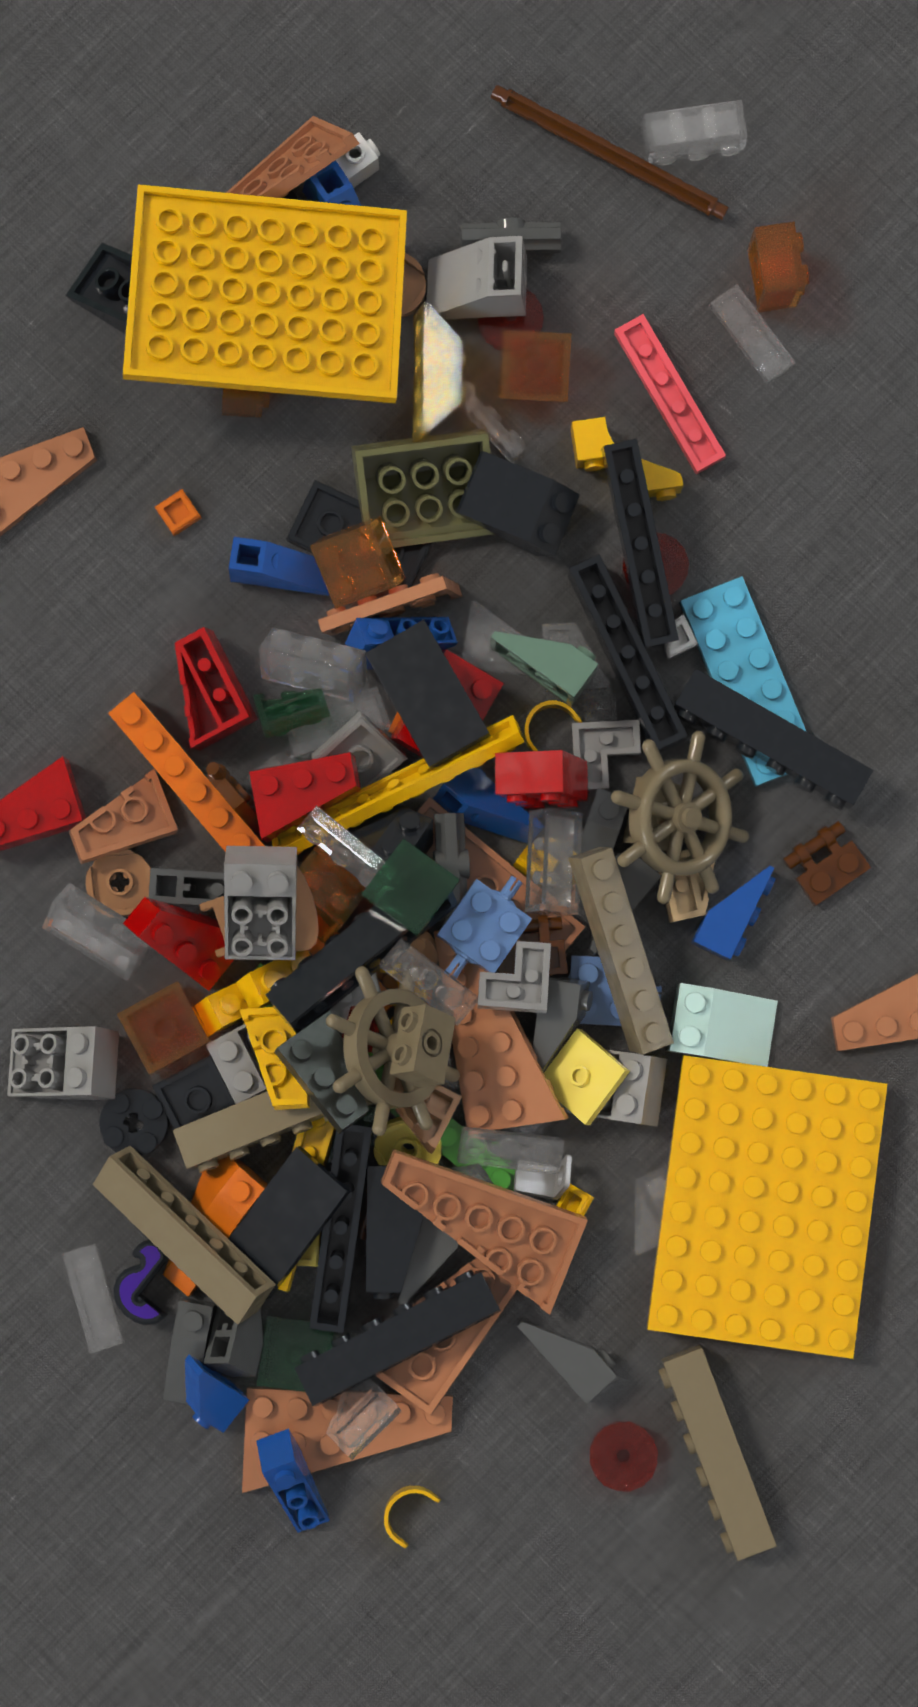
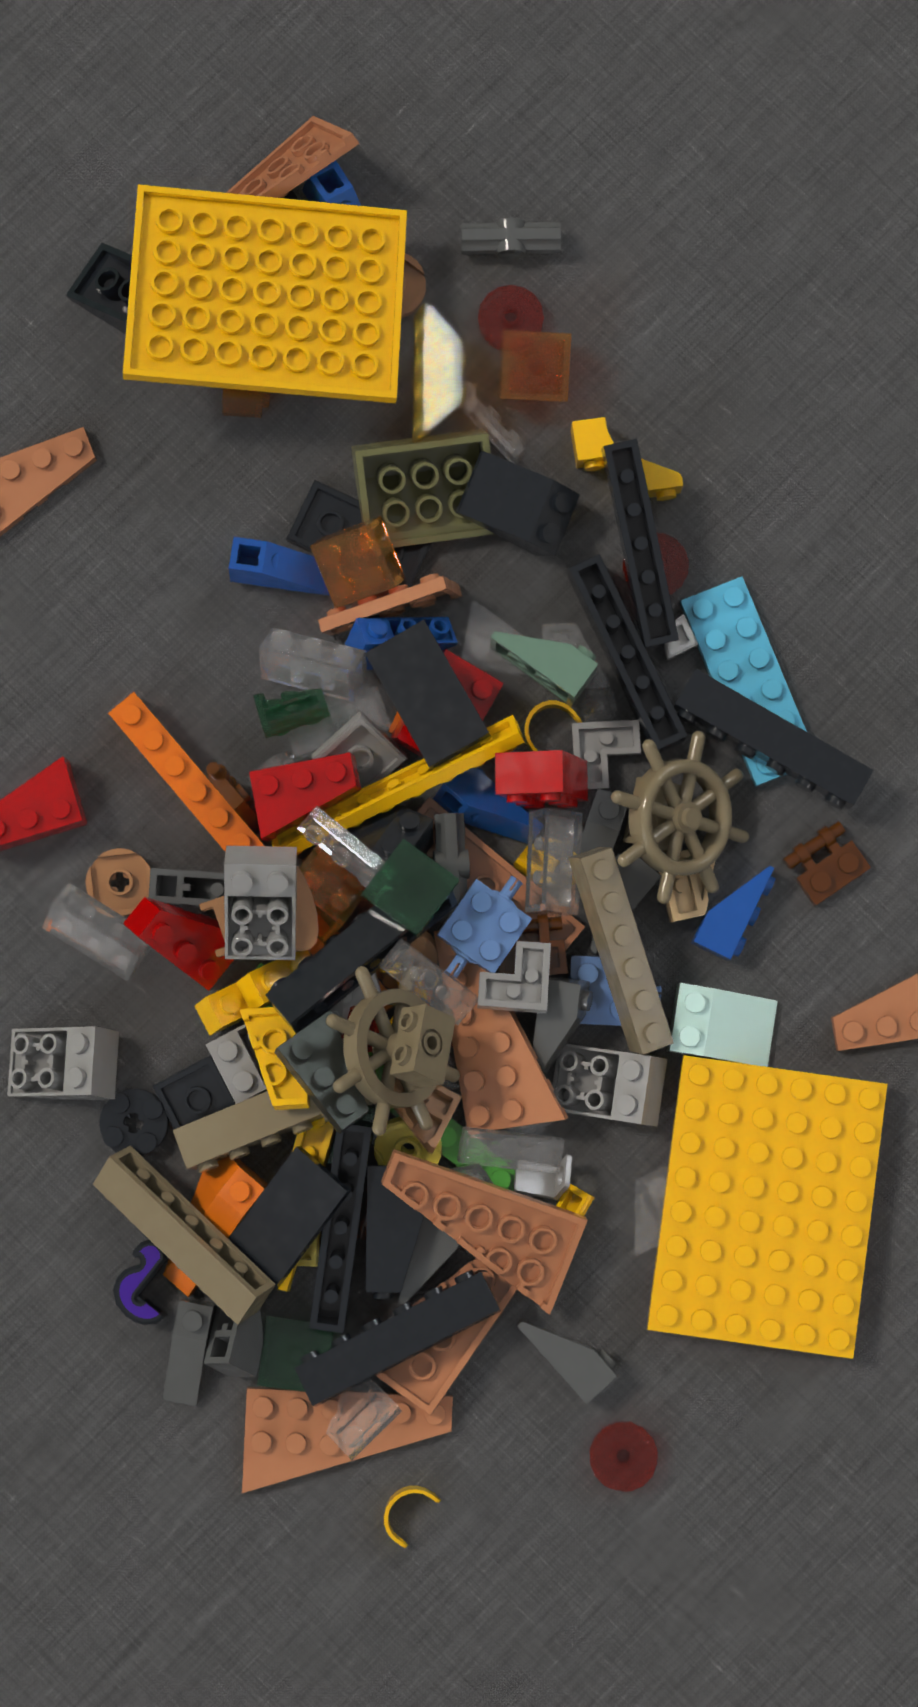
(93, 1298): clear plate -> none
(126, 822): nougat wing -> none
(164, 1028): clear orange brick -> none
(178, 512): orange tile -> none
(211, 690): red wedge -> none
(211, 1395): blue slope -> none
(291, 1480): blue slope -> none
(360, 161): white brick -> none
(480, 279): light grey slope -> none
(584, 1076): light yellow plate -> none
(608, 152): reddish brown piece -> none
(669, 394): coral plate -> none
(694, 132): clear brick -> none
(718, 1453): dark tan brick -> none
(752, 334): clear plate -> none
(777, 266): clear orange brick -> none

